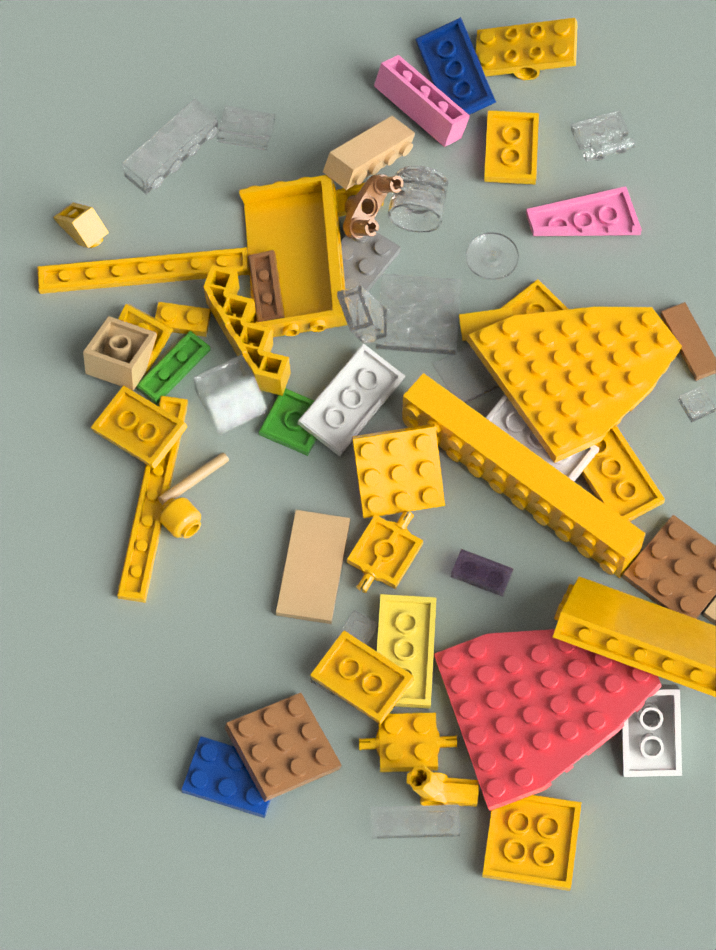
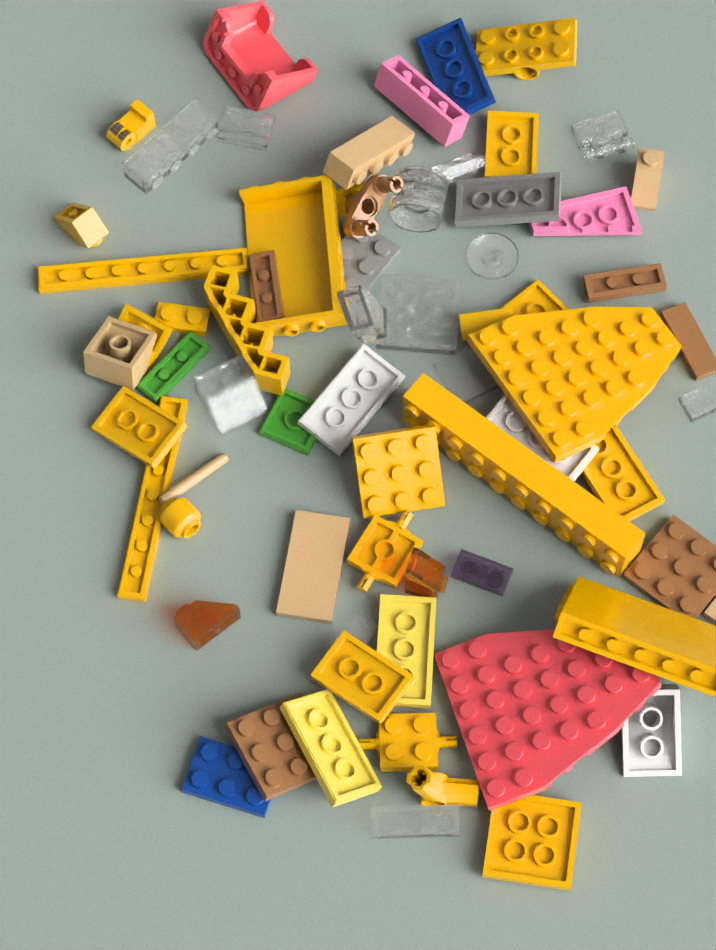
(131, 126): none -> yellow leg
(205, 620): none -> clear orange slope
(252, 58): none -> coral windscreen
(330, 747): none -> light yellow tile
(424, 575): none -> clear orange slope
(464, 165): none -> clear plate
(508, 199): none -> light grey plate
(624, 283): none -> medium nougat plate
(647, 178): none -> tan slope

